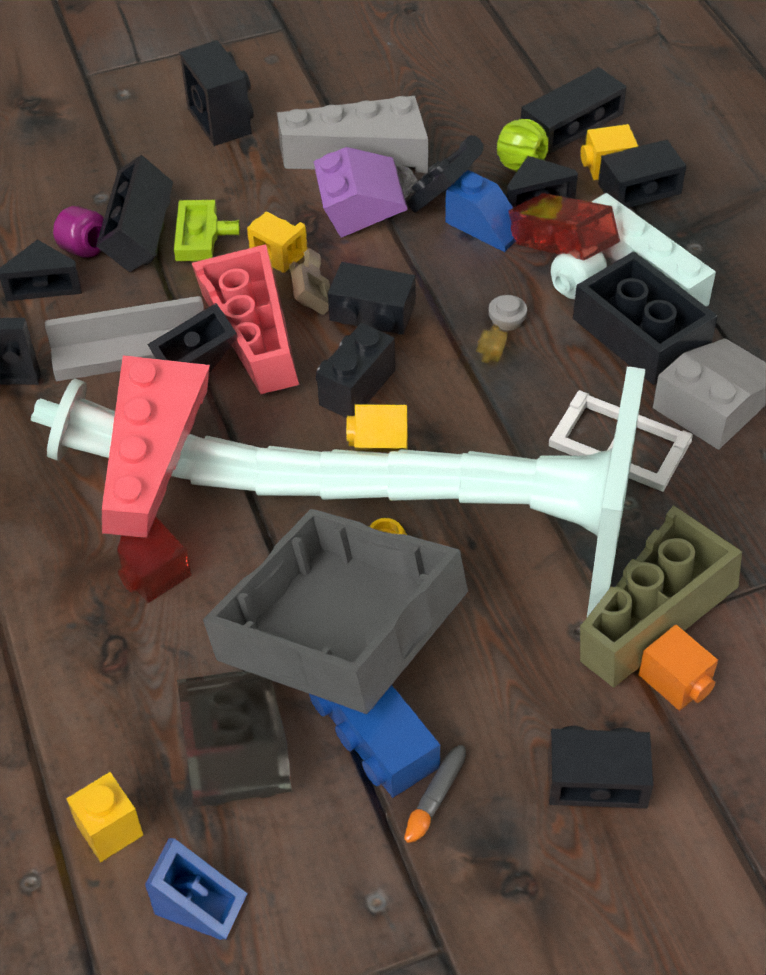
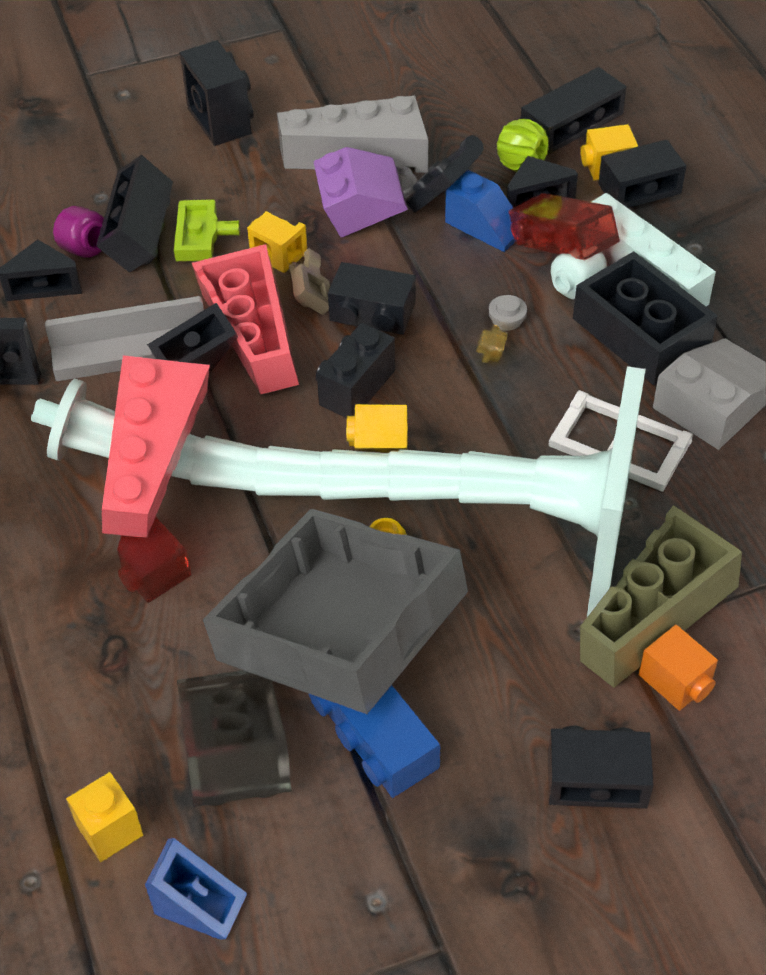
(432, 798): dark grey piece -> none

